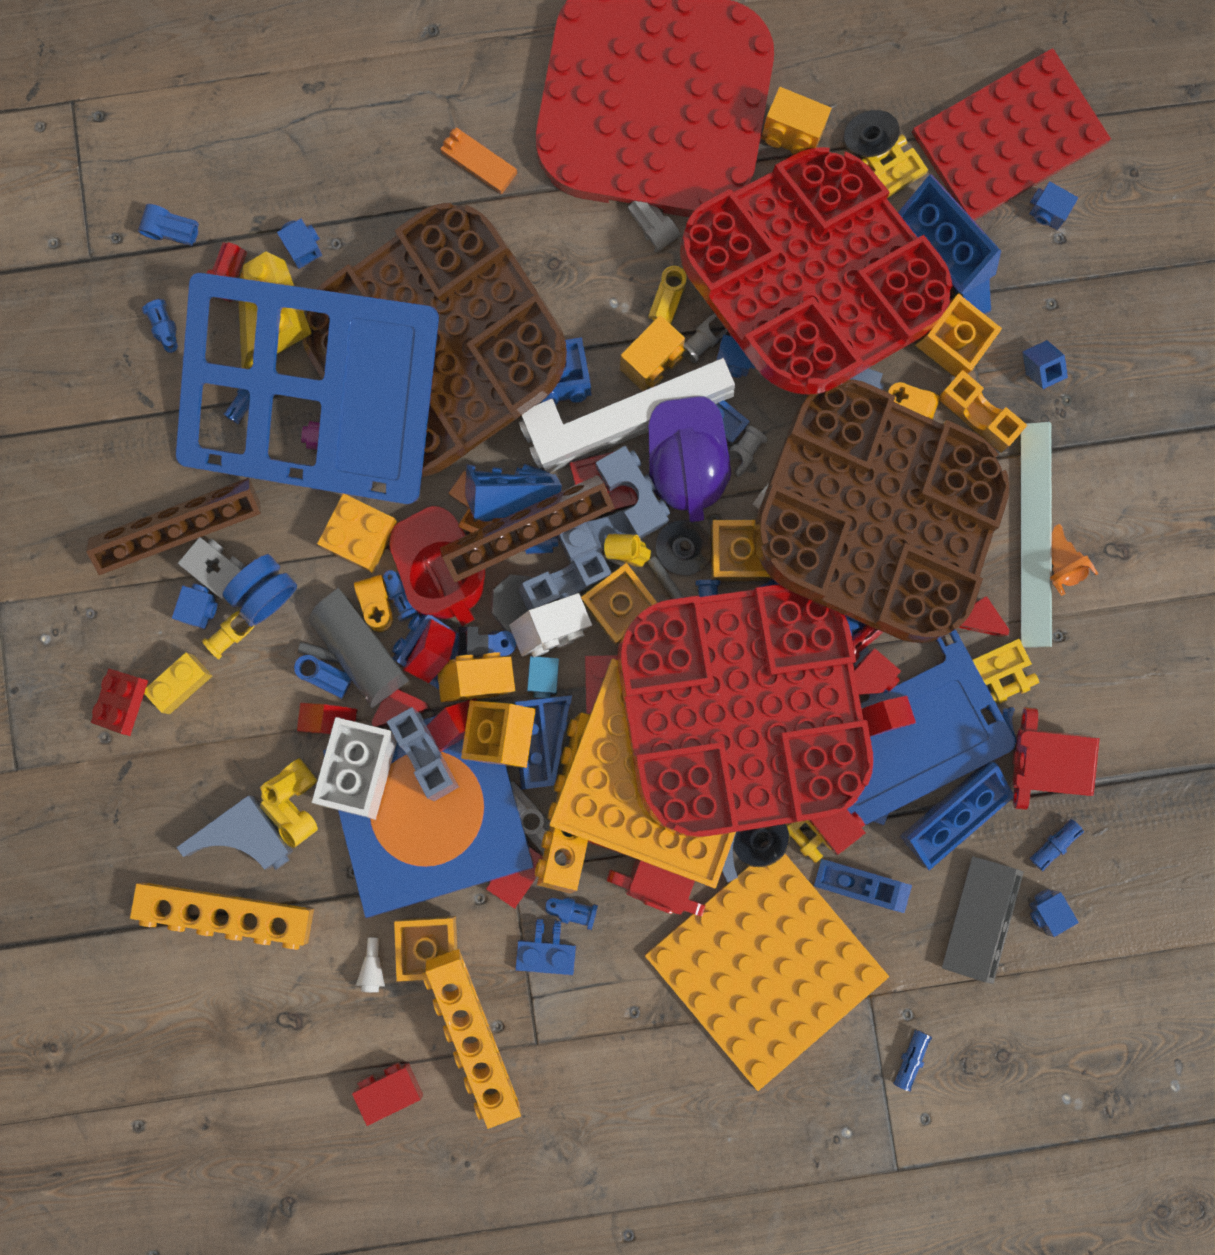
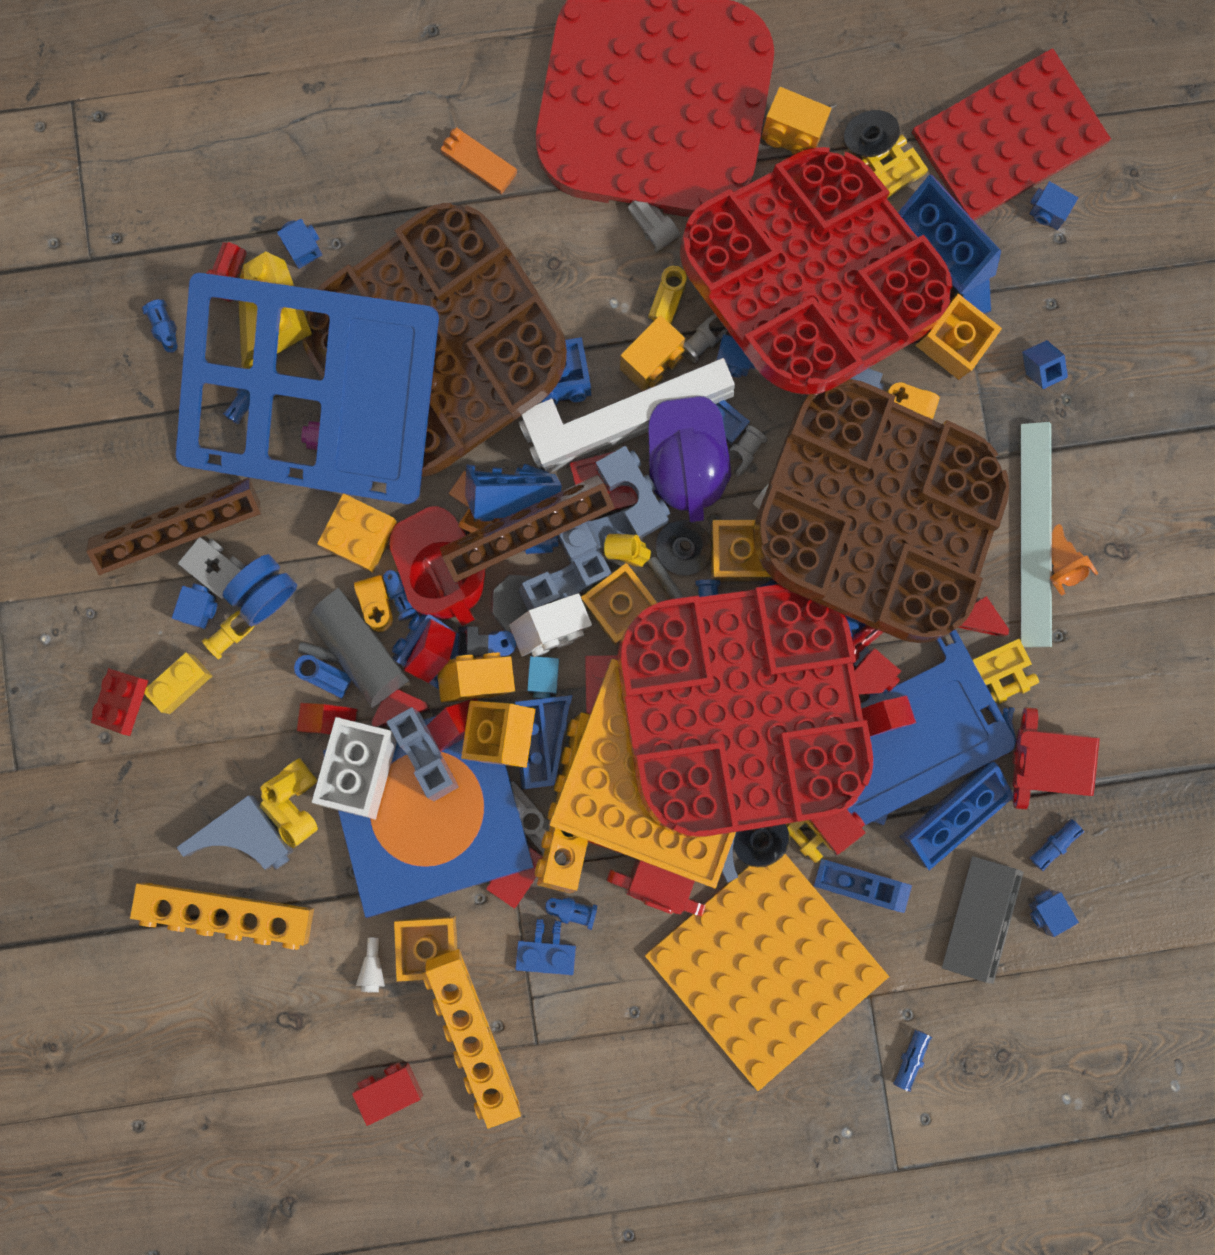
(160, 224): blue piece -> none
(995, 425): light orange arch -> none

